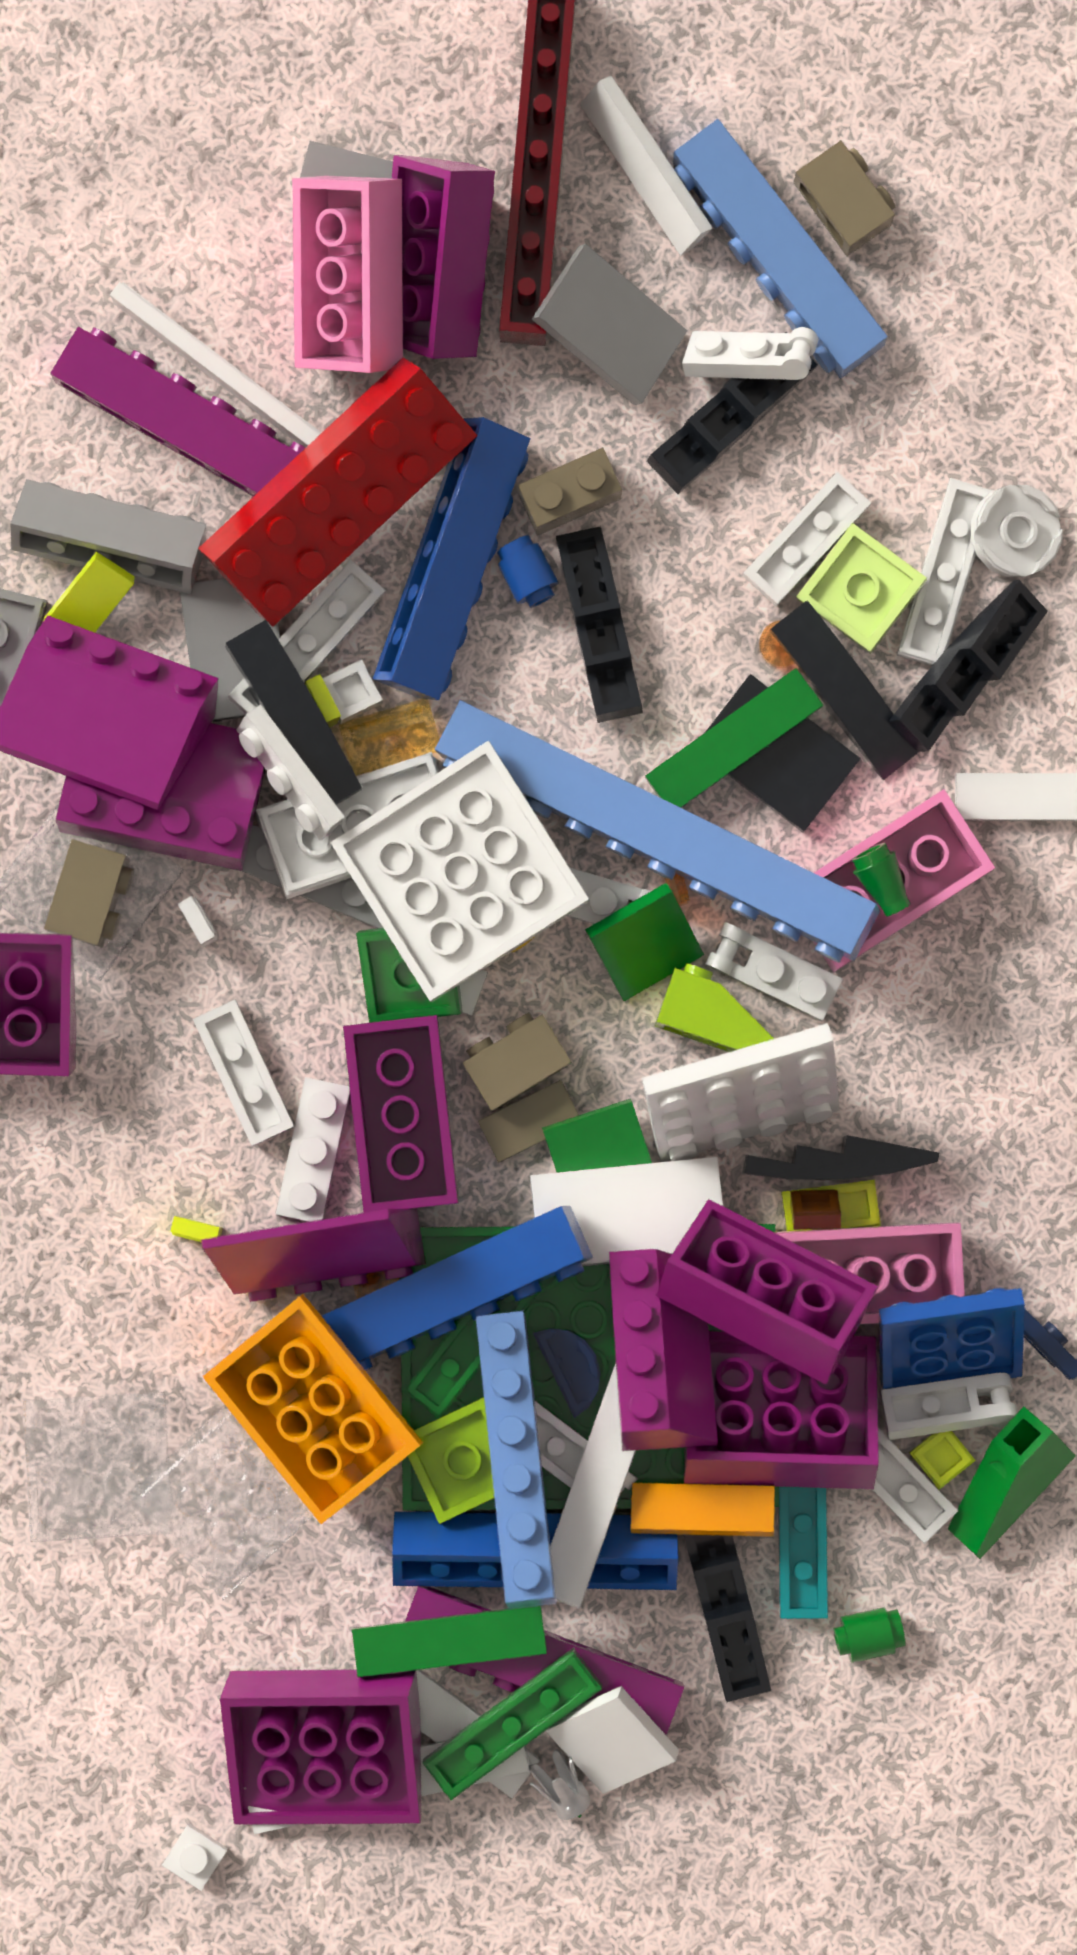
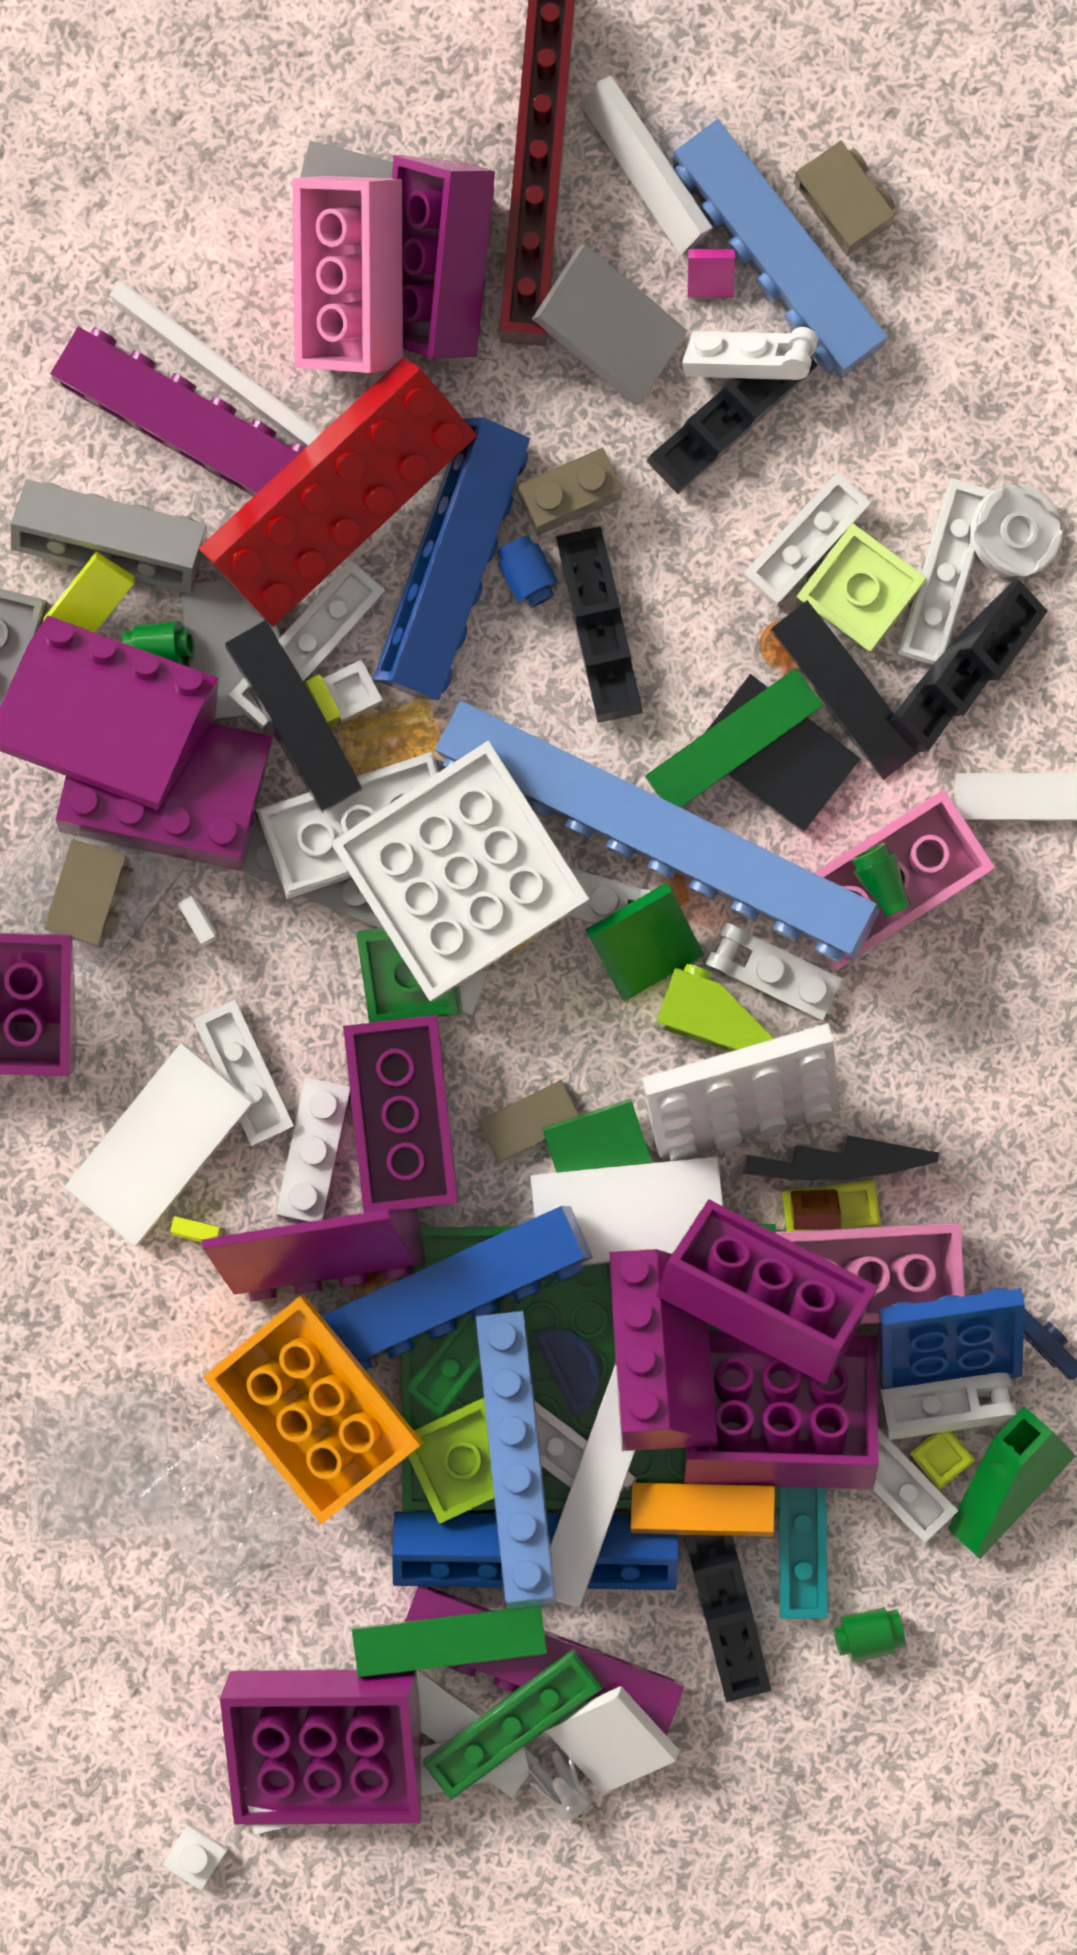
(159, 1144): none -> white tile
(162, 639): none -> green brick
(289, 773): white plate -> none
(516, 1061): dark tan brick -> none
(711, 272): none -> dark pink tile

